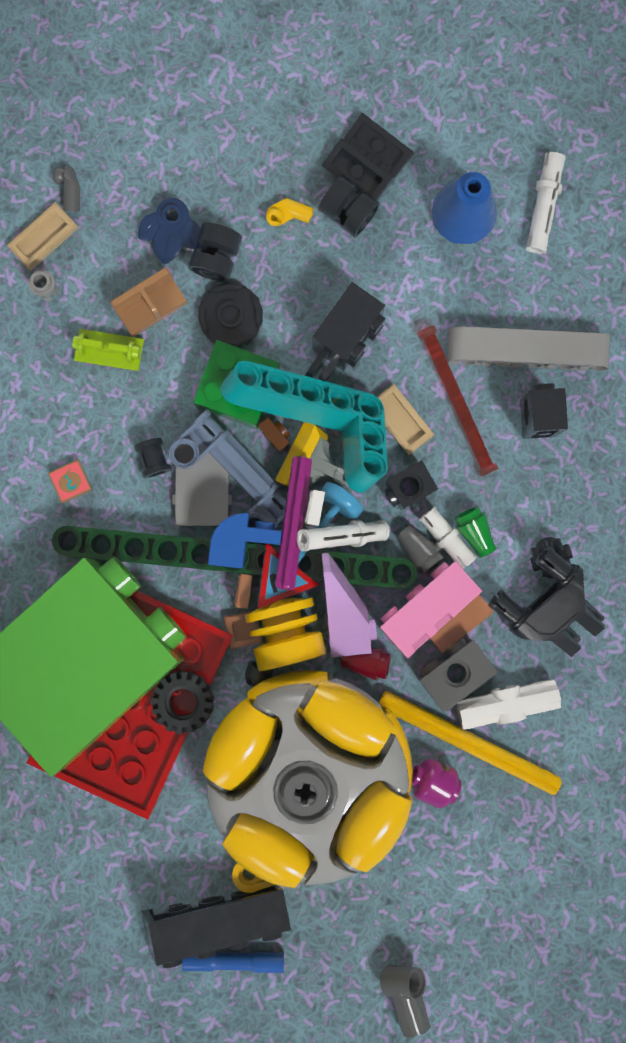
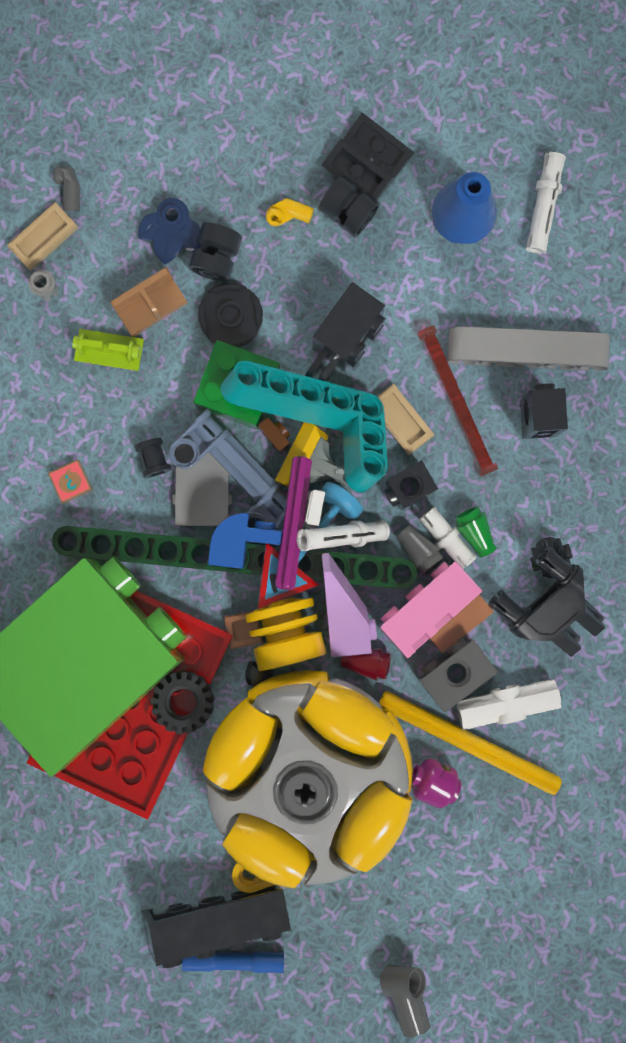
(244, 591): nougat tile -> none

